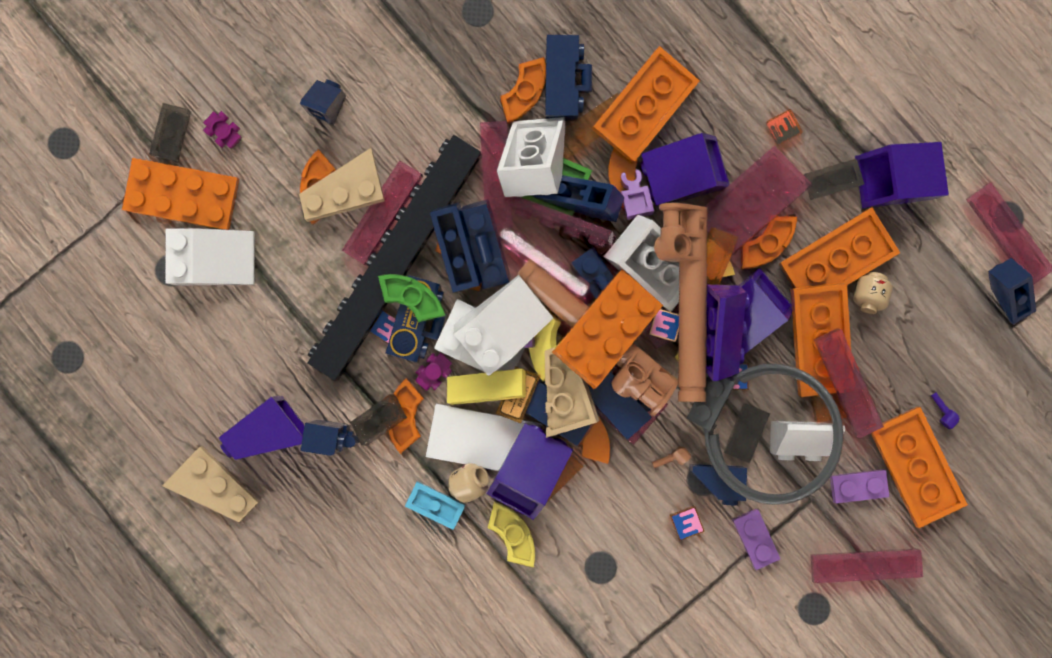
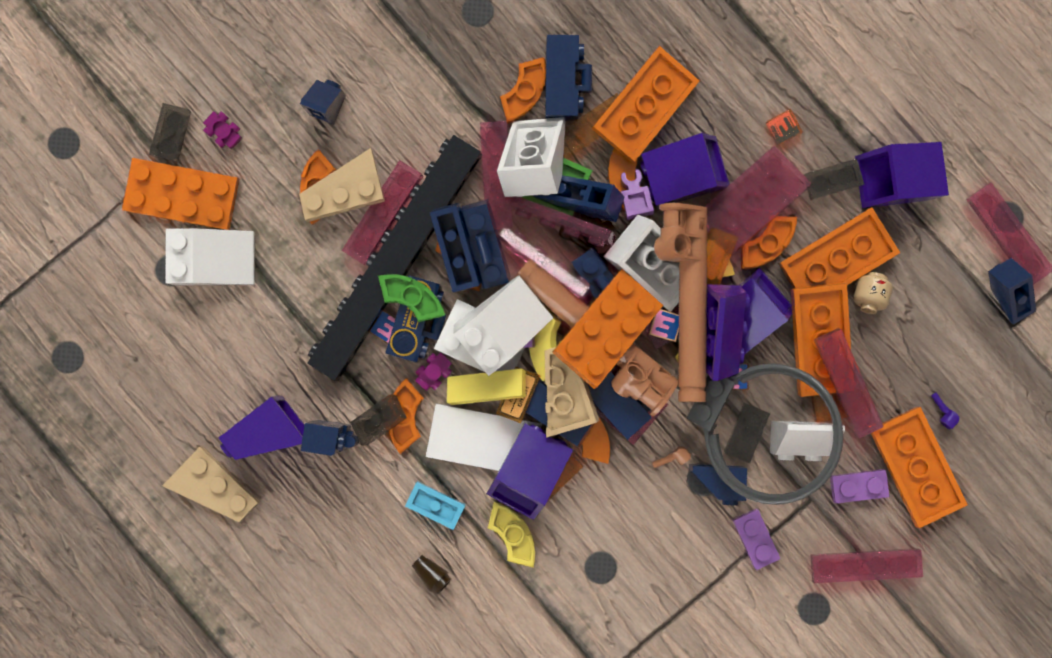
(431, 574): none -> dark brown cone
(468, 482): tan head -> none
(686, 523): tile -> none

